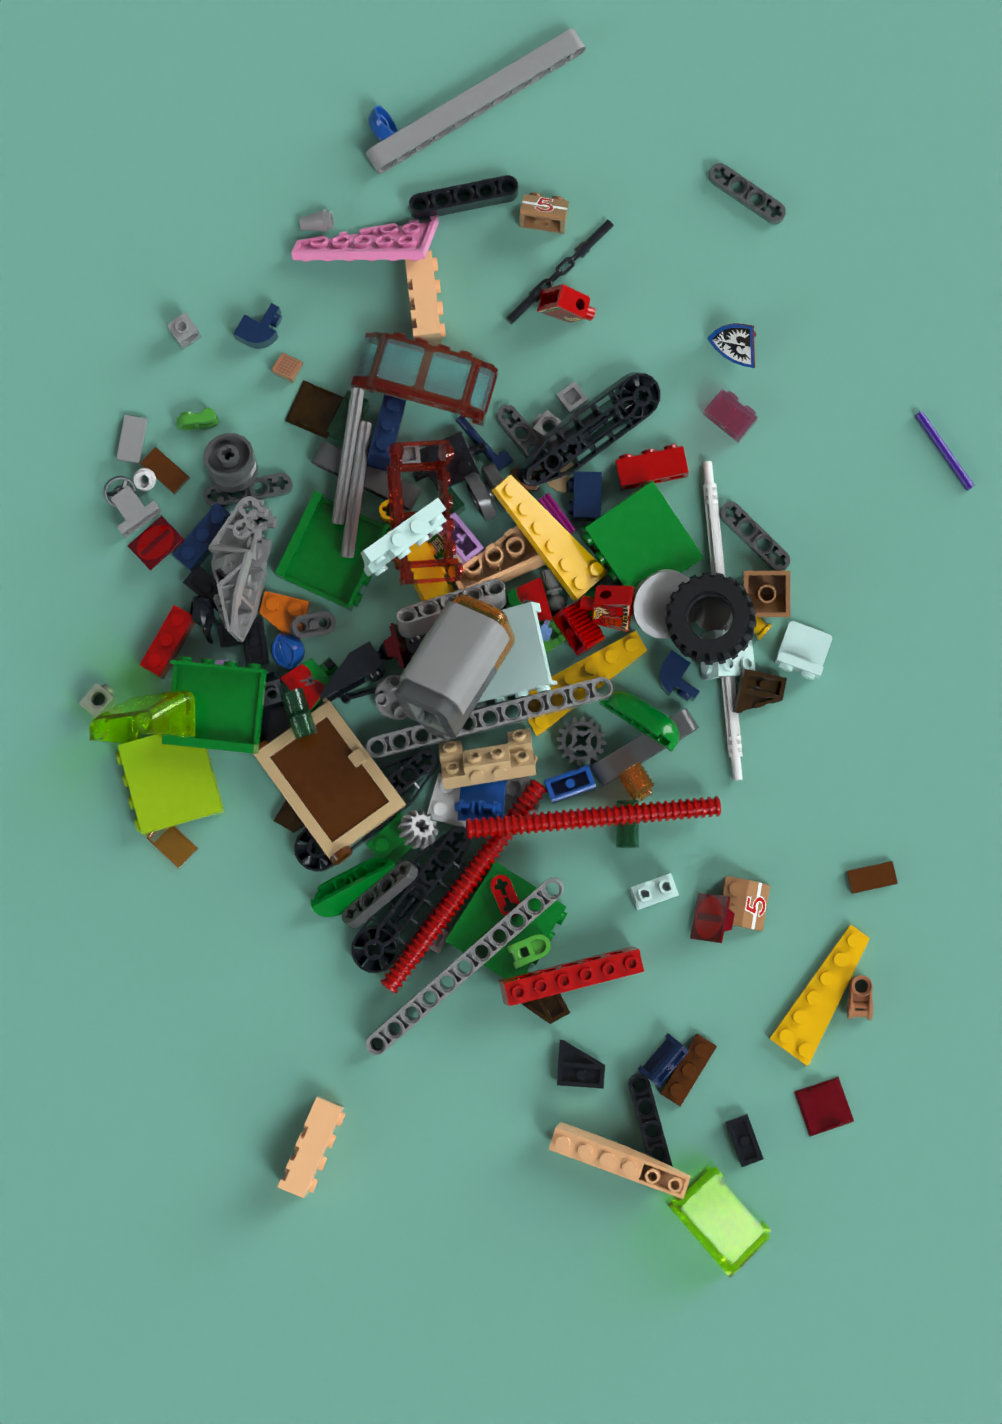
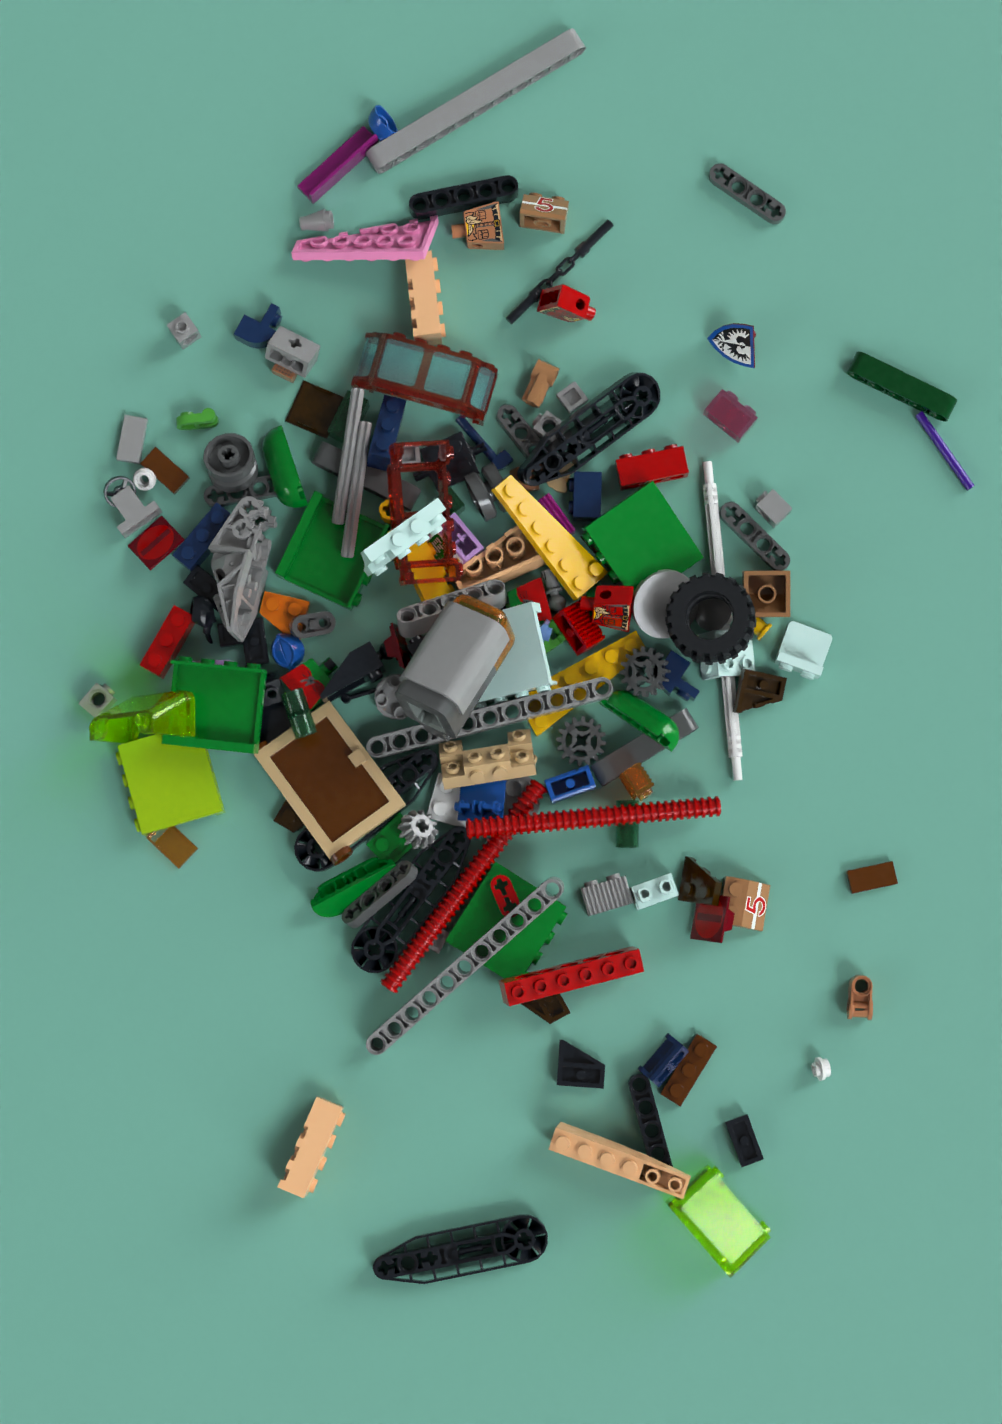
(282, 469): none -> green brick
(292, 351): none -> light grey brick
(337, 165): none -> magenta panel
(449, 1254): none -> black beam
(481, 228): none -> nougat torso
(537, 946): bright green plate -> none
(542, 378): none -> medium nougat piece
(606, 895): none -> light grey brick
(654, 668): none -> dark grey gear
(698, 884): none -> dark brown wing
(772, 507): none -> light grey brick
(812, 1011): yellow wing -> none
(821, 1068): none -> white plate
(824, 1106): dark red piece -> none
(901, 386): none -> dark green beam

